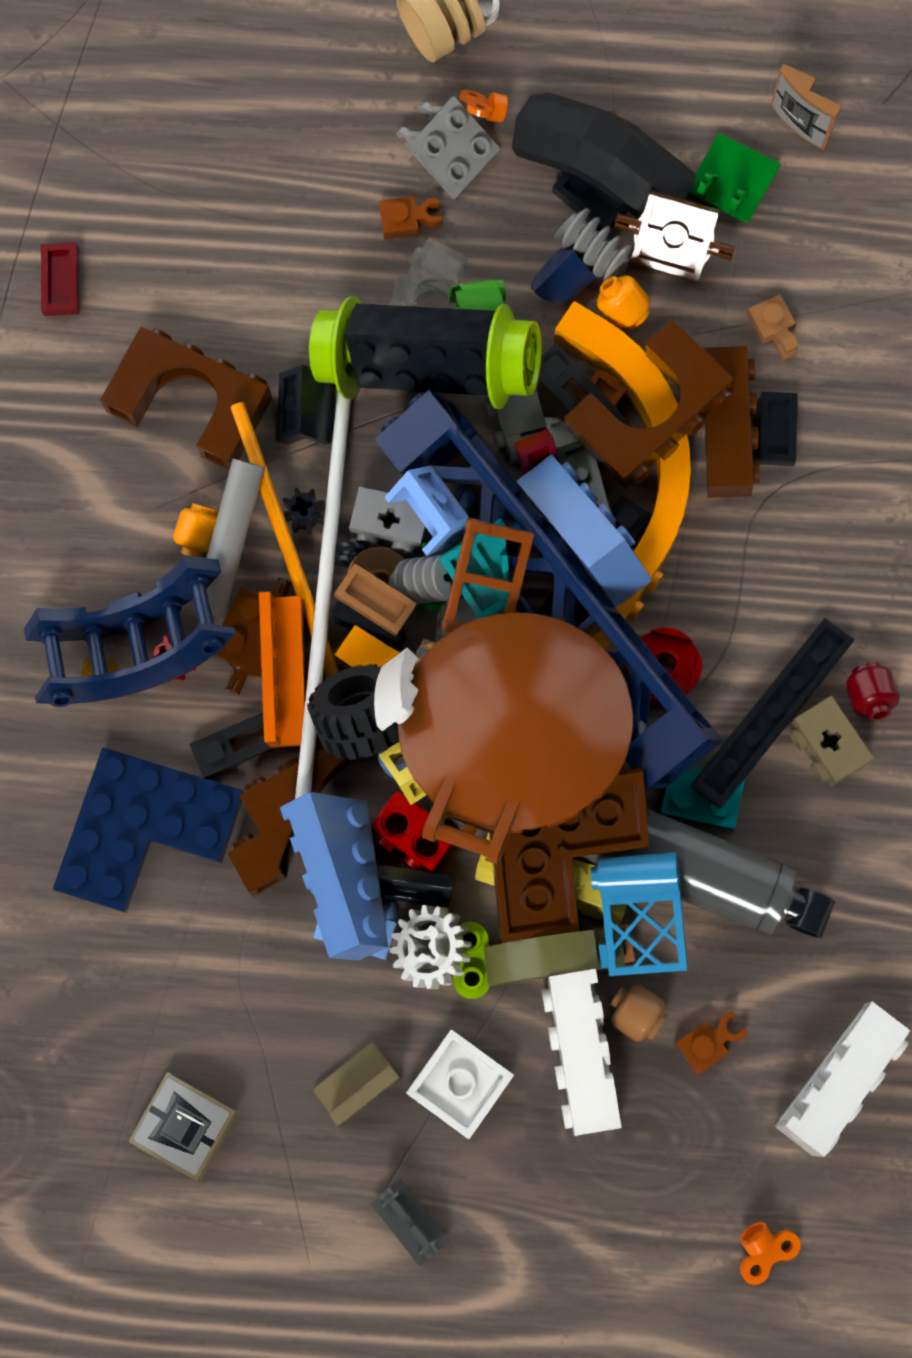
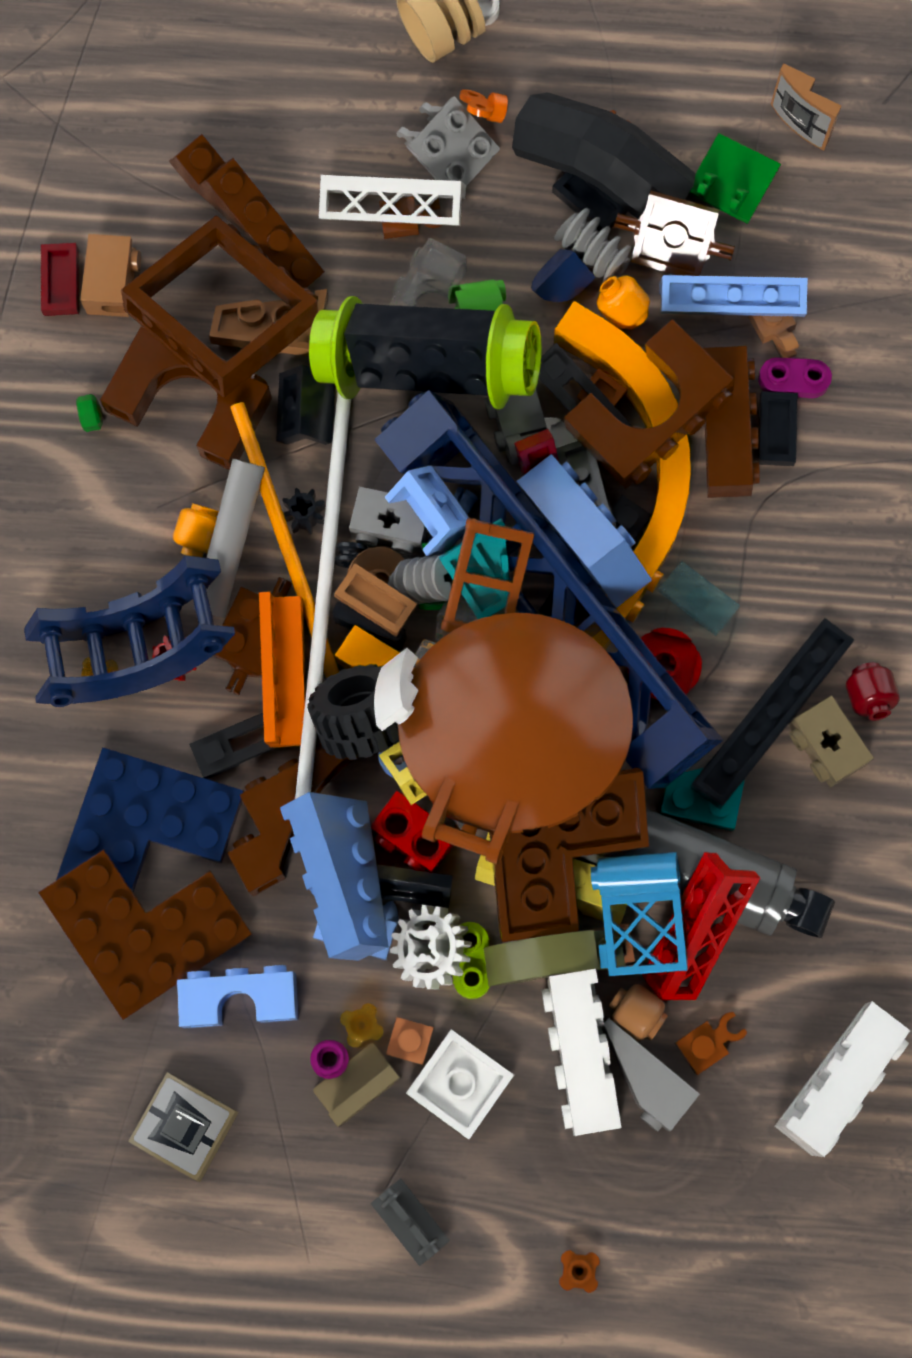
(89, 413): none -> green tile
(107, 270): none -> medium nougat brick
(139, 951): none -> reddish brown plate
(182, 343): none -> reddish brown window
(204, 996): none -> light blue arch
(244, 321): none -> medium nougat wing
(245, 207): none -> reddish brown arch
(321, 1050): none -> magenta plate
(366, 1015): none -> clear yellow plate
(391, 187): none -> white fence
(410, 1041): none -> nougat plate
(571, 1262): none -> dark orange plate
(653, 1085): none -> light grey slope
(699, 598): none -> clear light blue plate
(702, 904): none -> red fence
(733, 295): none -> light blue fence
(765, 1250): orange piece -> none
(795, 377): none -> magenta plate

